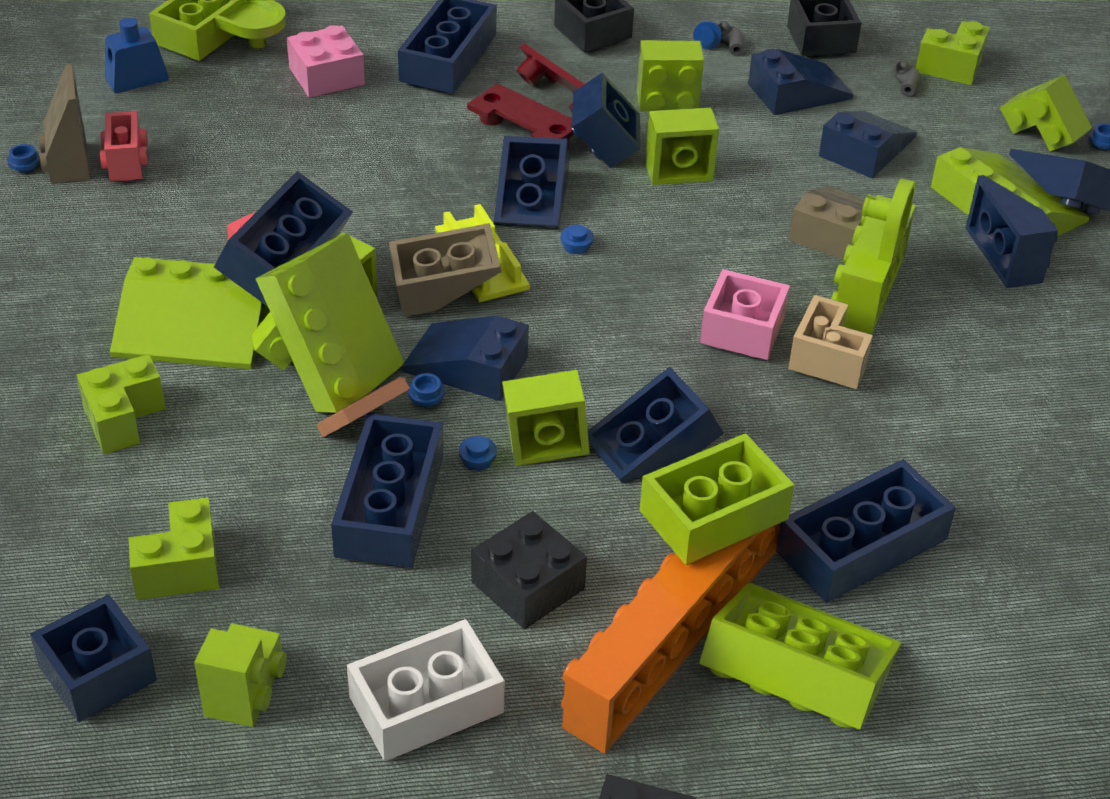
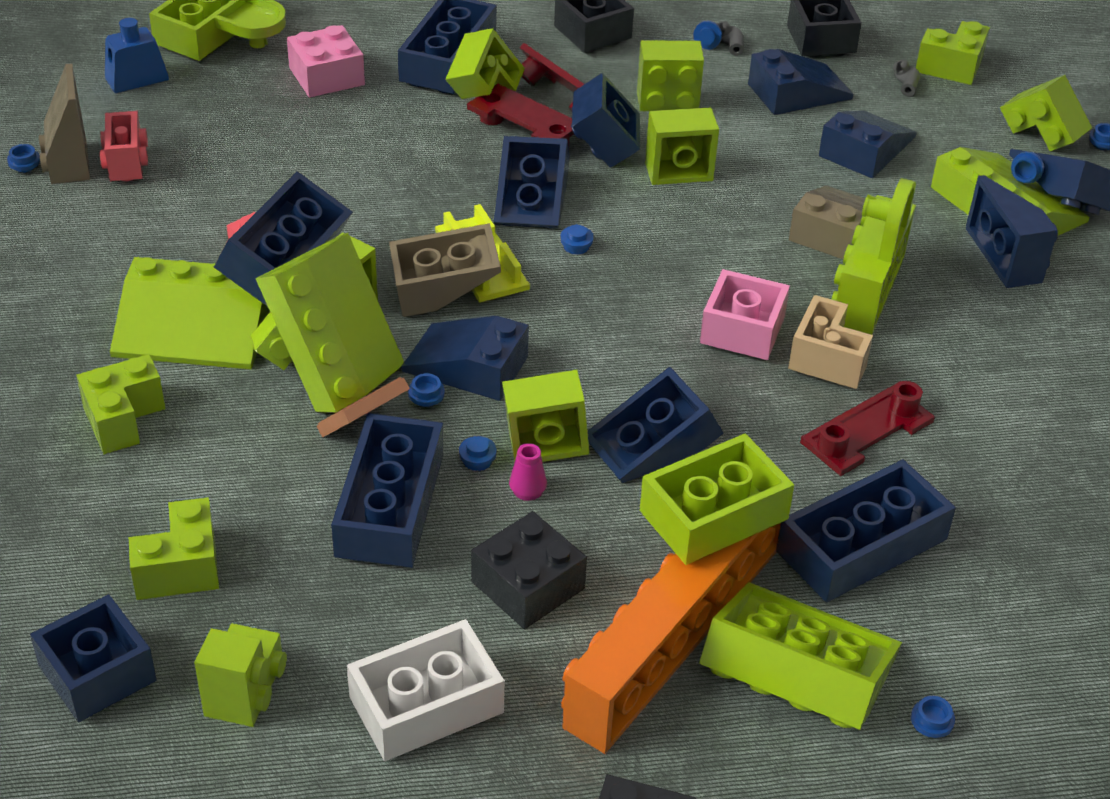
(482, 63): none -> lime brick
(528, 473): none -> dark pink cone
(845, 436): none -> dark red brick
(933, 717): none -> blue plate
(1027, 167): none -> blue plate

